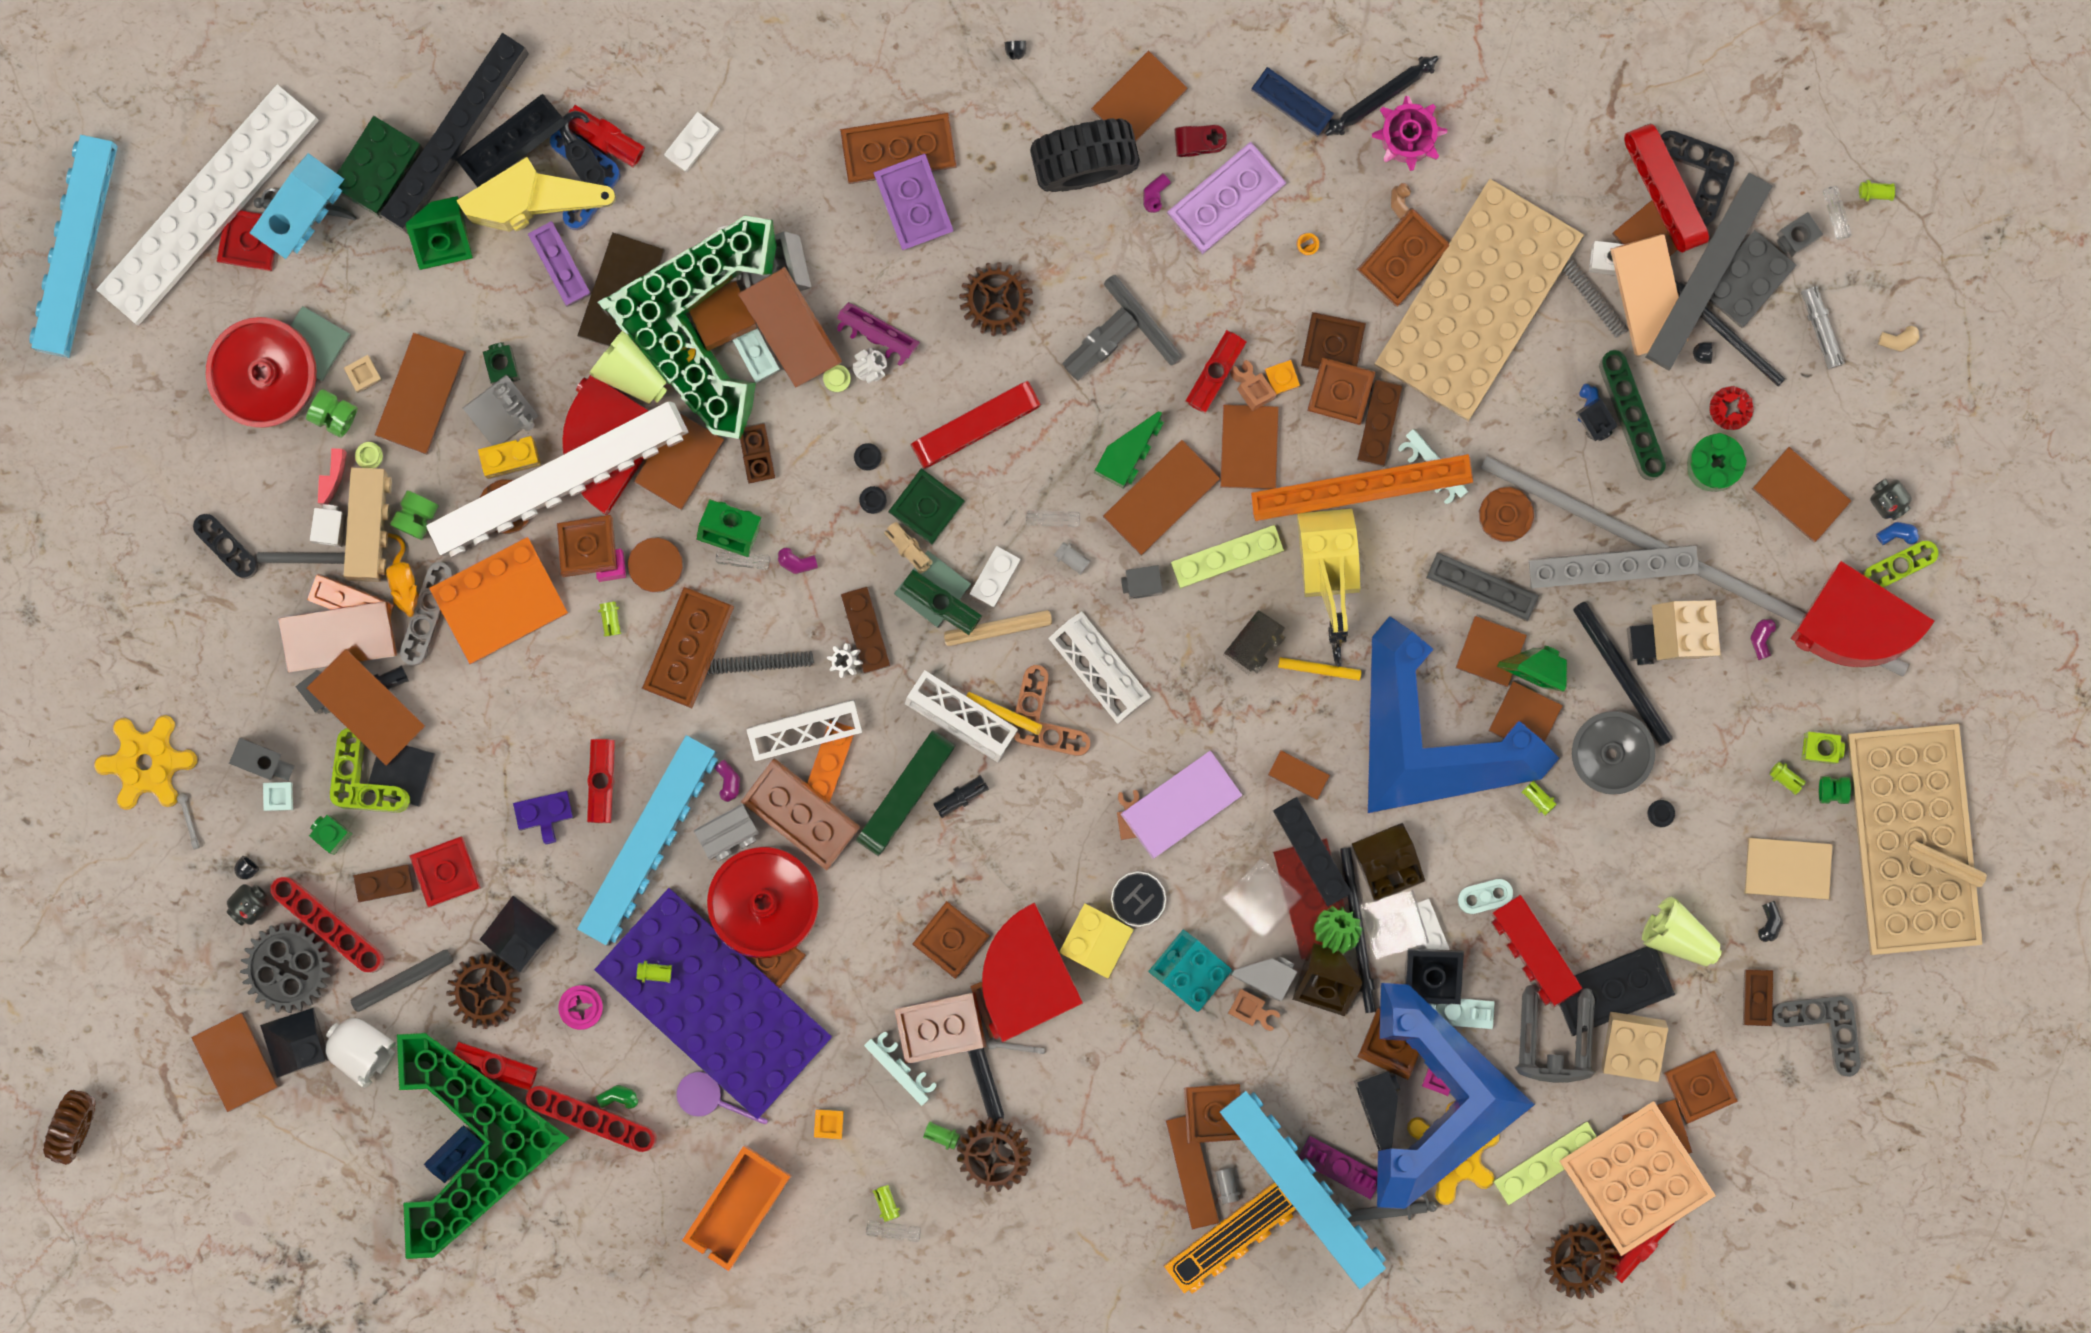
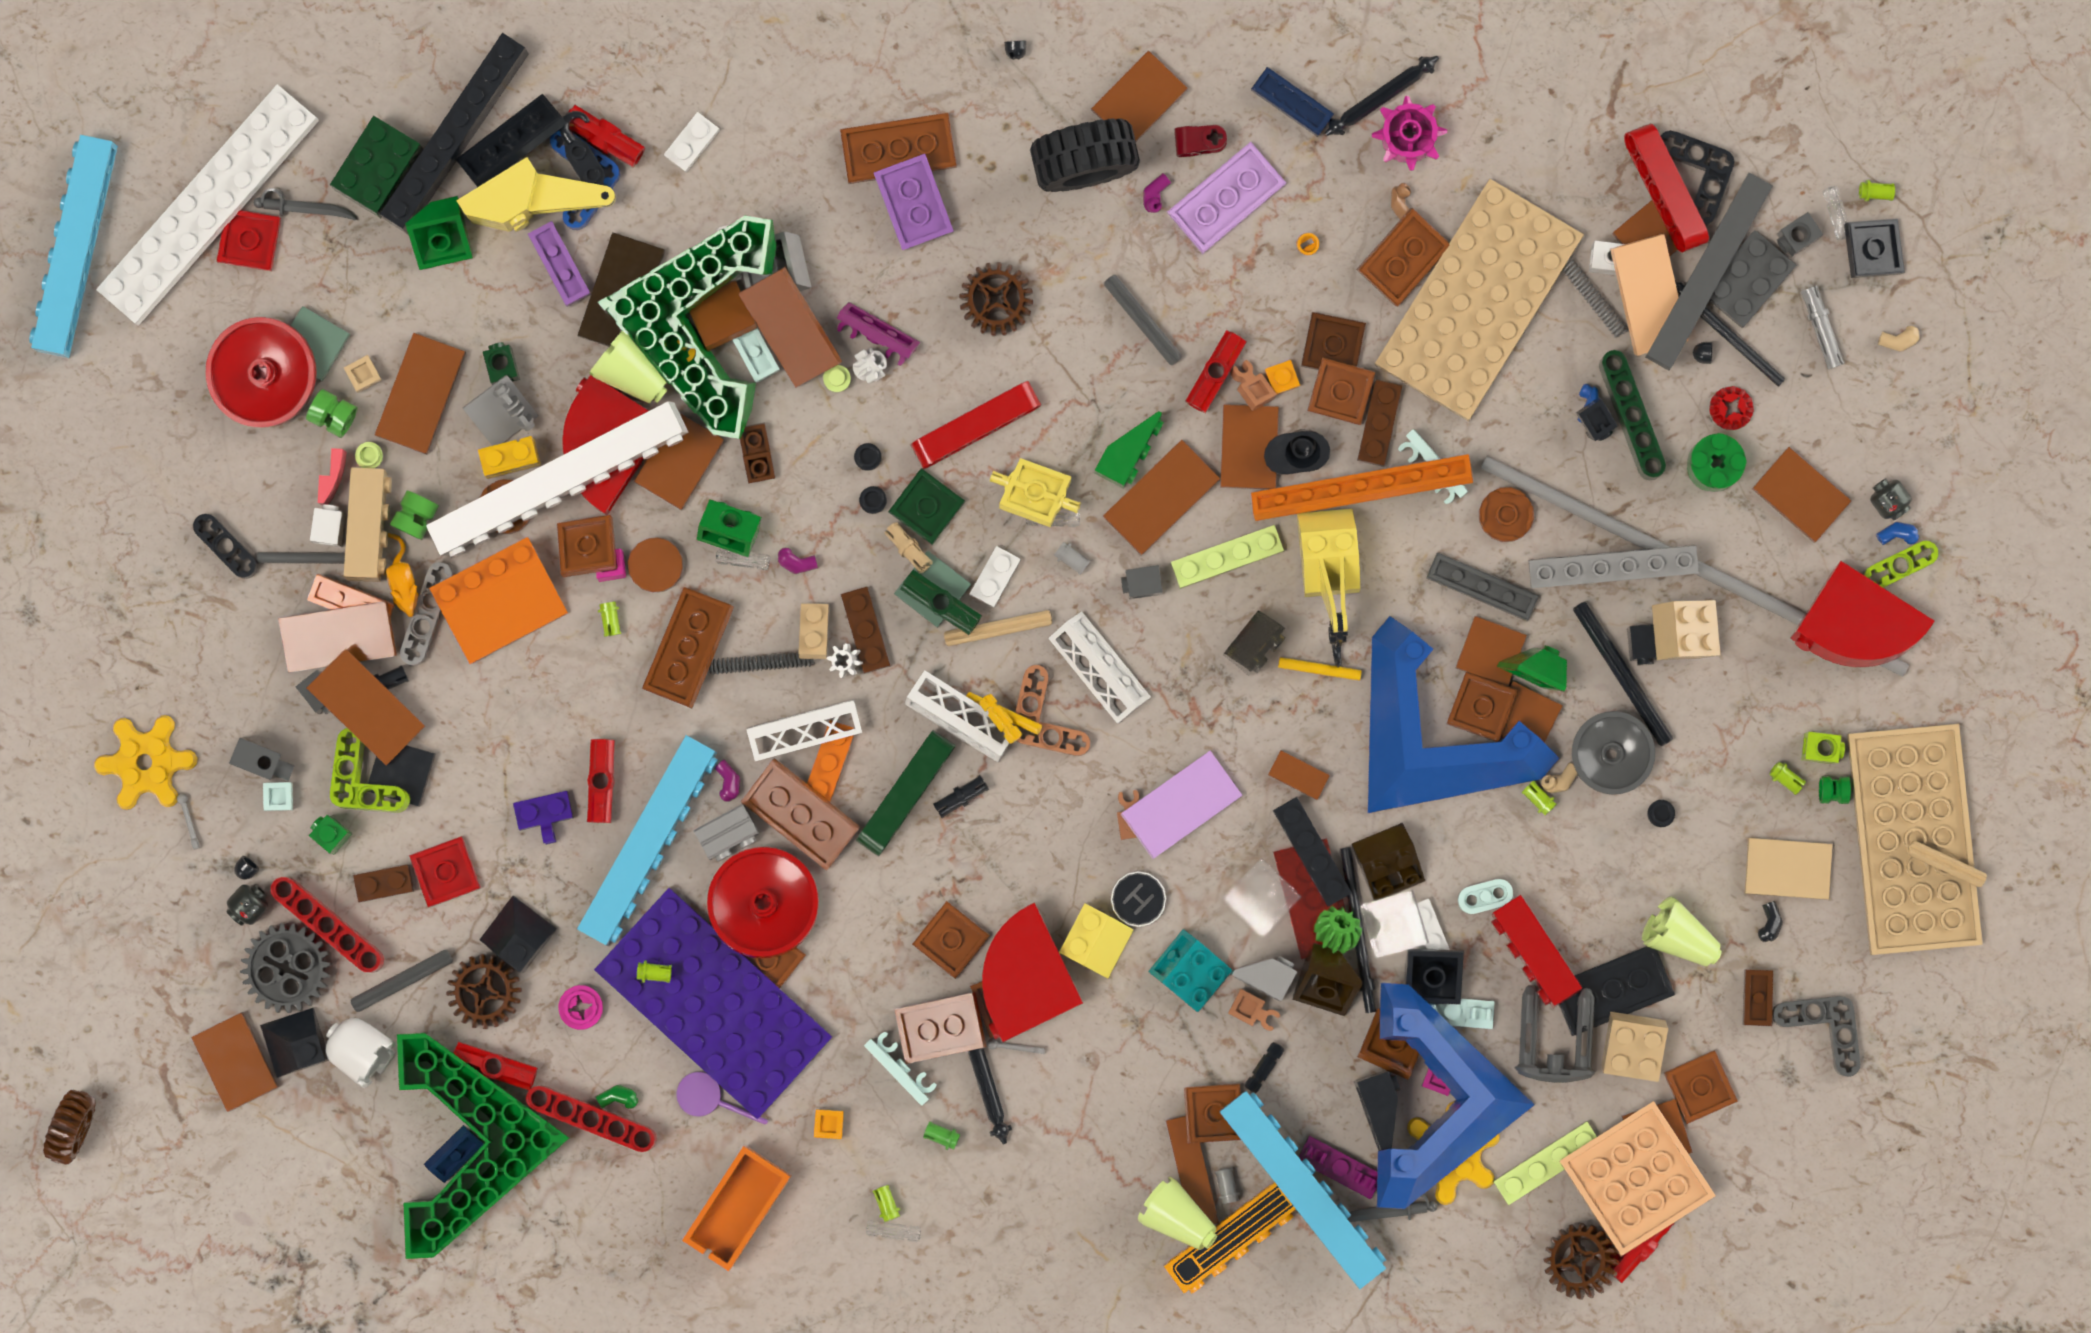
(297, 205): medium azure piece -> none
(813, 631): none -> tan plate
(972, 1152): reddish brown gear -> none
(1000, 718): none -> yellow axle
(1035, 492): none -> light yellow plate
(1099, 344): dark grey piece -> none
(1177, 1216): none -> yellowish green cone
(1264, 1067): none -> black axle
(1297, 452): none -> black piece
(1482, 707): none -> dark orange tile
(1560, 782): none -> tan arm
(1760, 636): magenta arm -> none
(1874, 248): none -> tile

